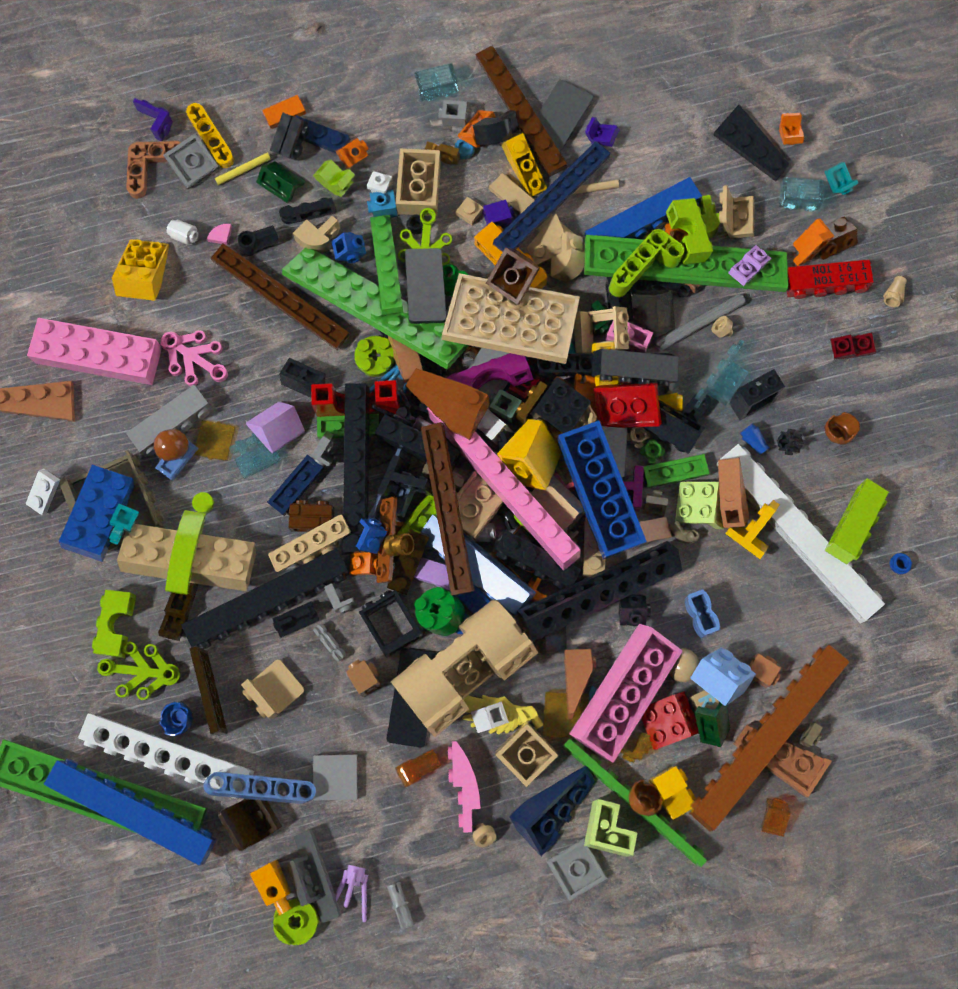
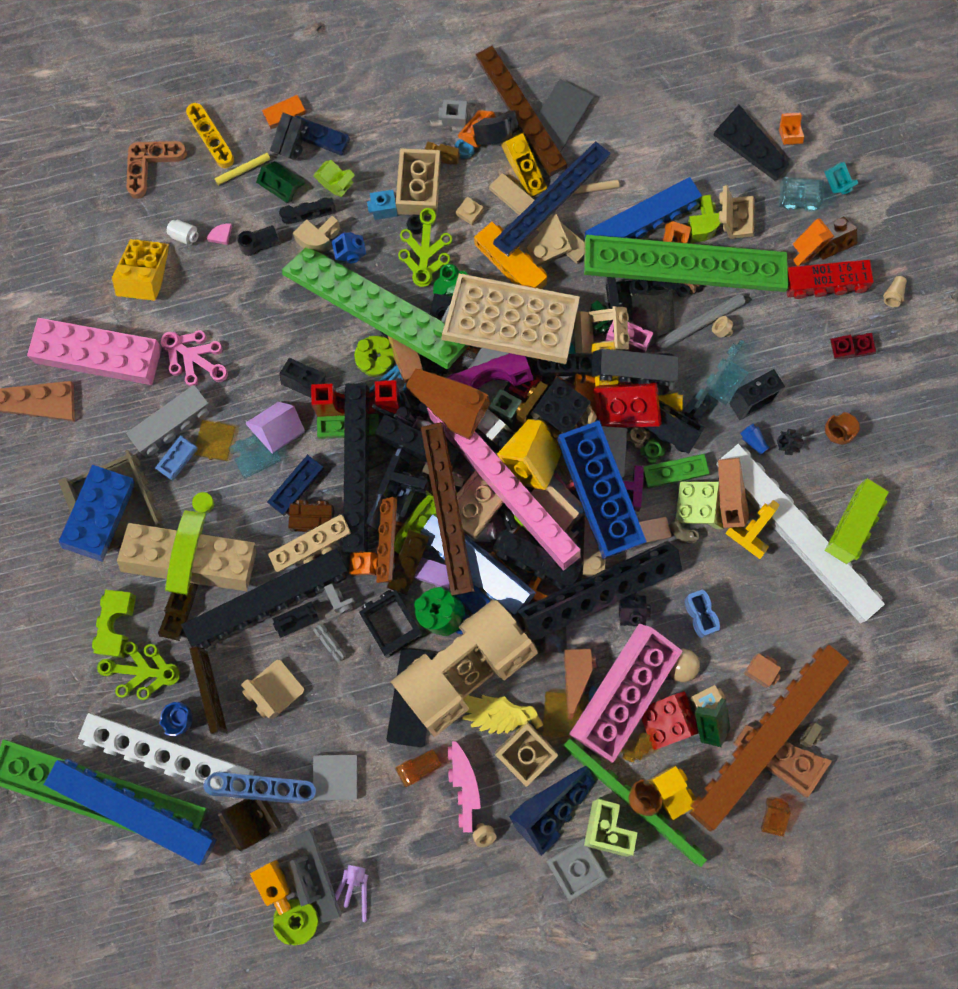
(42, 491): white plate -> none
(122, 520): teal plate -> none
(163, 122): dark purple bracket -> none
(171, 445): dark orange hair -> none
(191, 161): light grey tile -> none
(280, 296): reddish brown plate -> none
(321, 452): light grey bracket -> none
(346, 156): orange brick -> none
(364, 677): medium nougat brick -> none
(372, 535): blue bracket -> none
(379, 182): white bracket -> none
(386, 265): bright green plate -> none
(399, 544): pearl gold wheel -> none
(400, 905): light grey axle -> none
(425, 286): piece -> none
(436, 82): clear light blue brick -> none
(489, 717): white brick -> none
(498, 213): dark purple brick -> none
(512, 275): reddish brown slope -> none
(571, 259): tan brick -> none
(601, 133): dark purple bracket -> none
(640, 264): lime beam -> none
(655, 504): dark tan tile -> none
(687, 216): lime arch -> none
(723, 676): light blue brick -> none
(749, 265): lavender slope -> none
(905, 559): blue plate -> none

